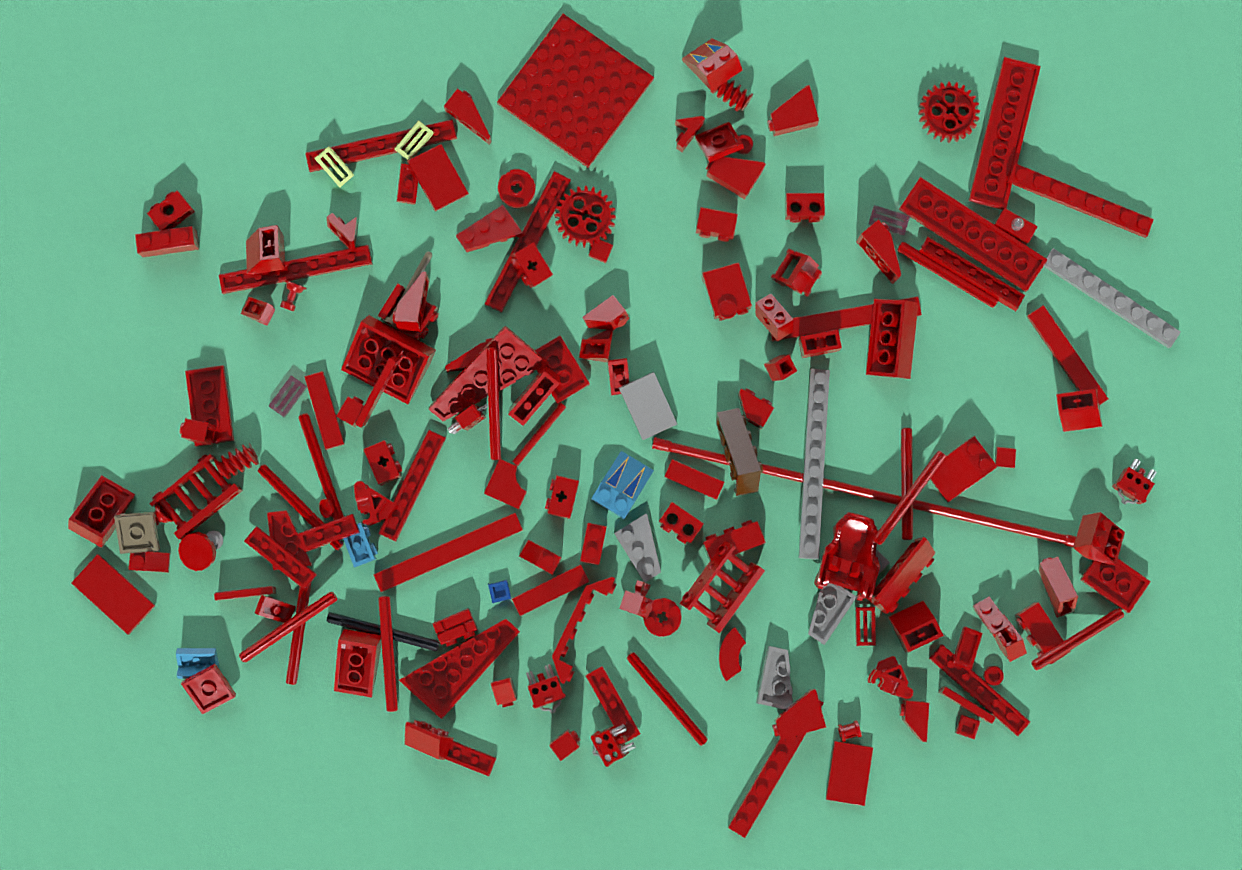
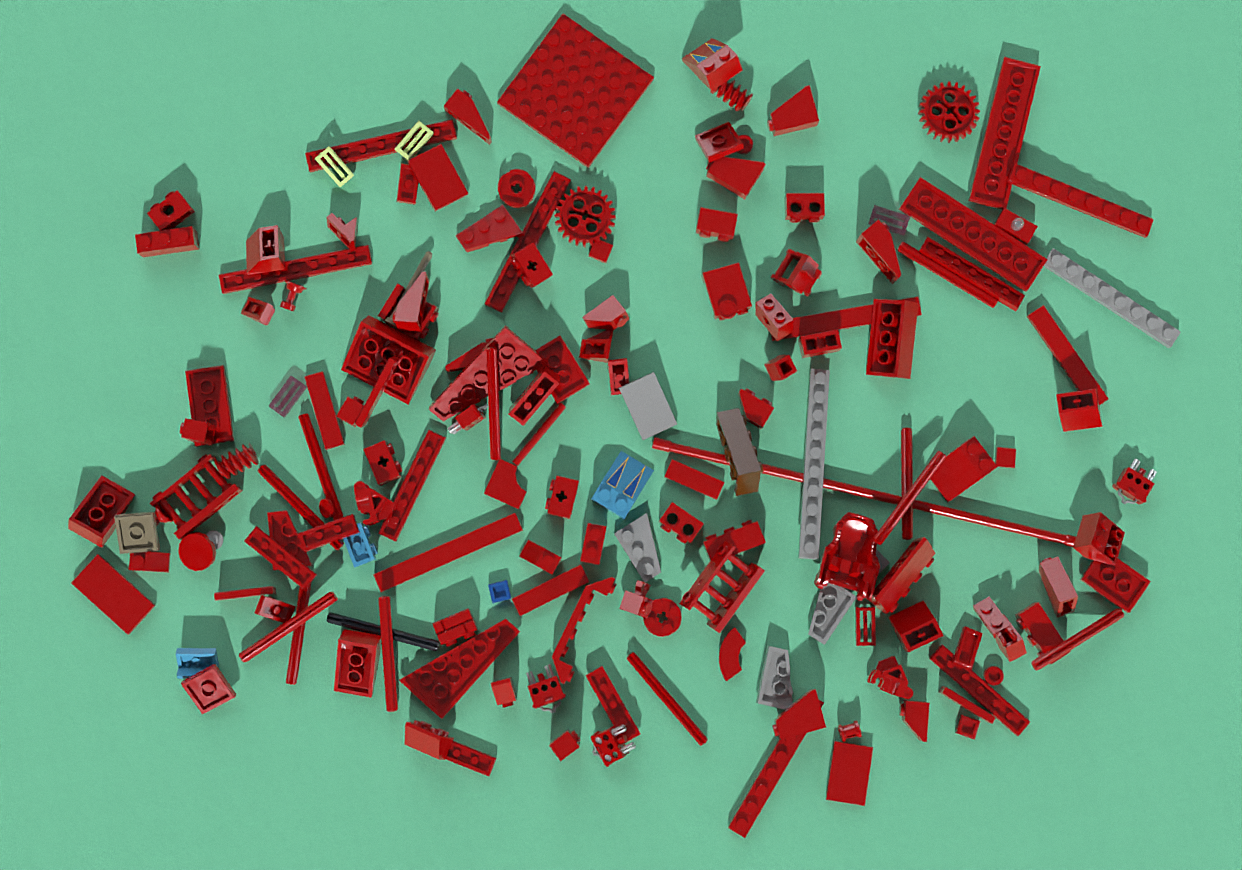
(690, 127): red slope -> none

